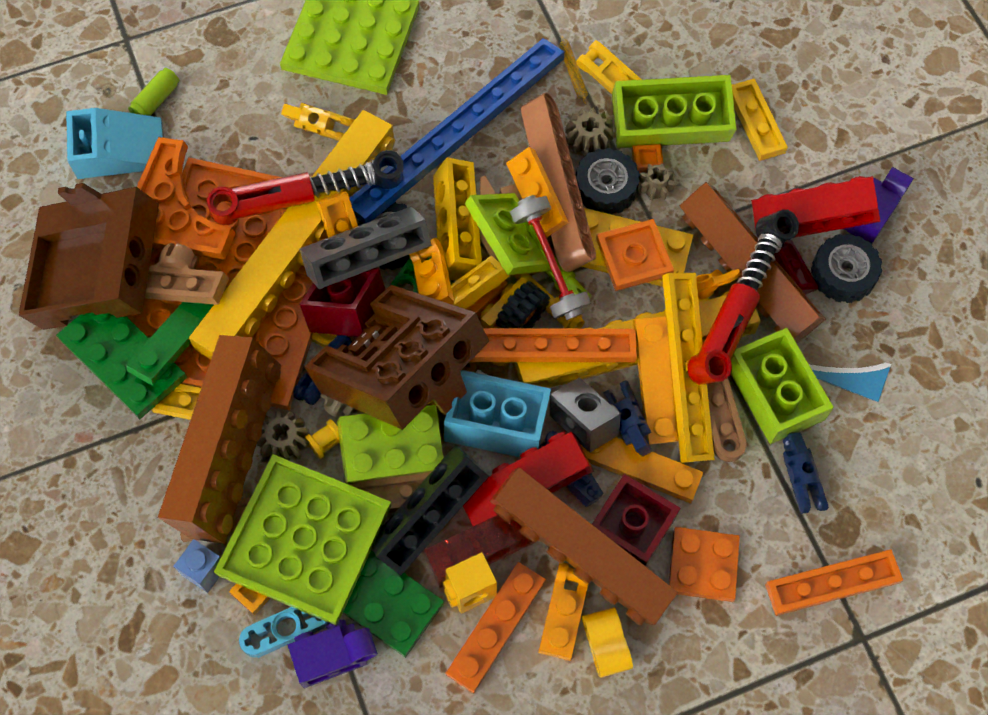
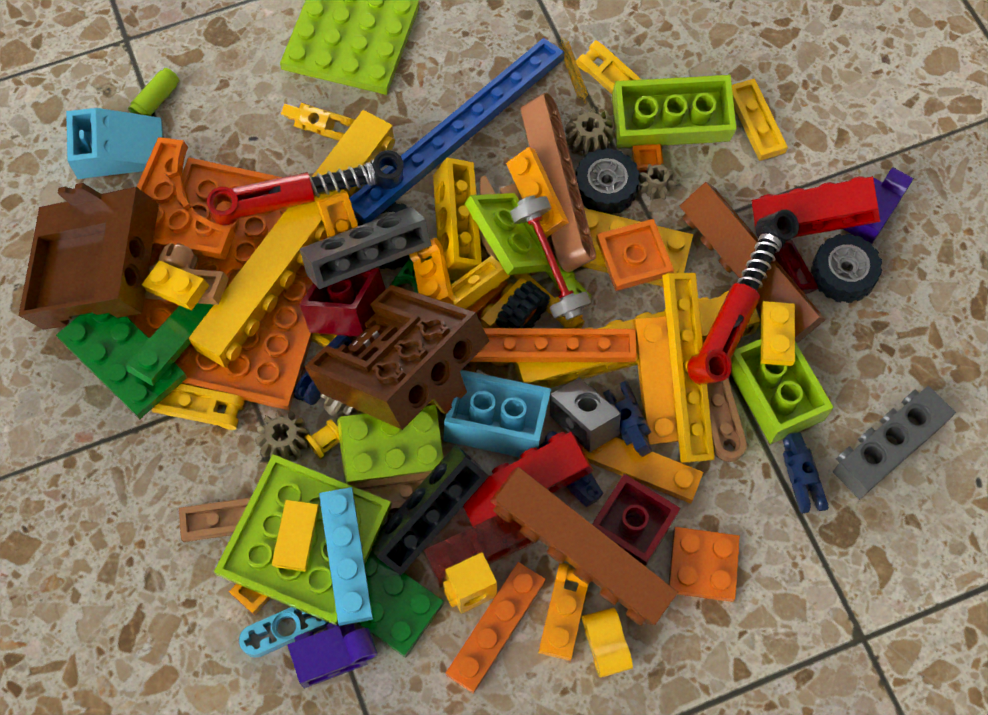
(175, 285): none -> yellow plate
(198, 565): medium blue brick -> none
(221, 440): dark orange brick -> none
(295, 535): none -> yellow tile
(345, 556): none -> medium azure plate
(709, 282): light orange plate -> none
(778, 333): none -> yellow plate
(833, 582): orange plate -> none
(861, 381): dark azure sticker -> none
(931, 415): none -> dark grey brick

